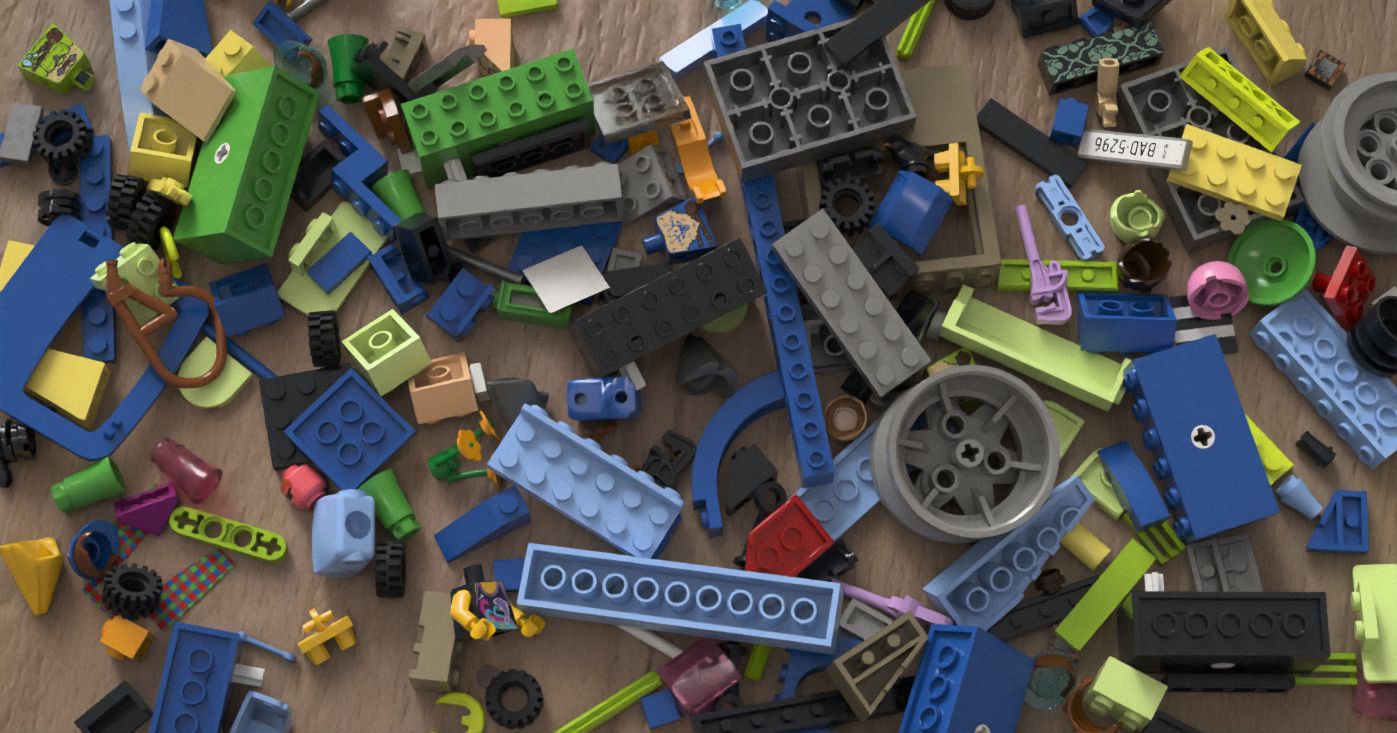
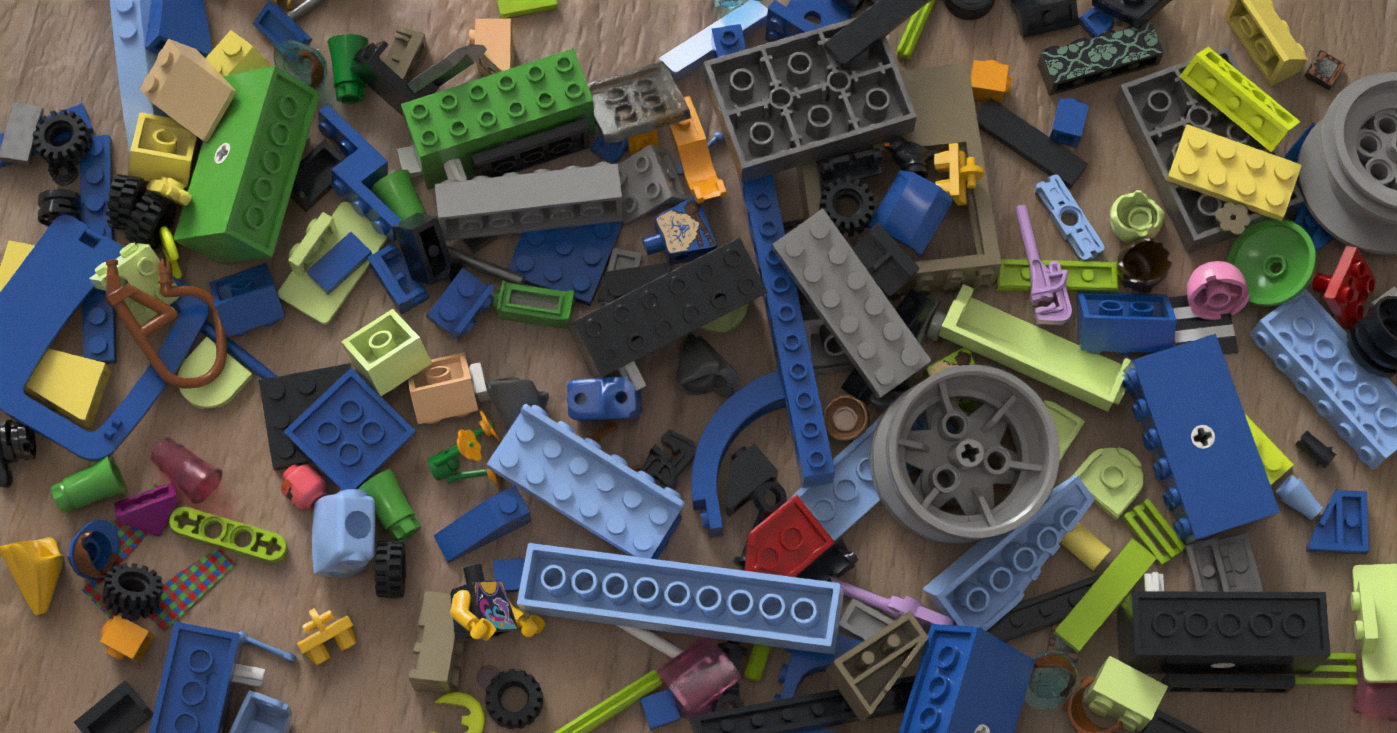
(57, 63): torso -> none
(324, 338): black tyre -> none
(387, 119): dark orange bracket -> none
(565, 279): white sticker -> none
(990, 80): none -> light orange brick
(1049, 581): dark brown plate -> none
(1107, 85): tan bar -> none
(1133, 486): blue slope -> none
(1135, 149): white tile -> none

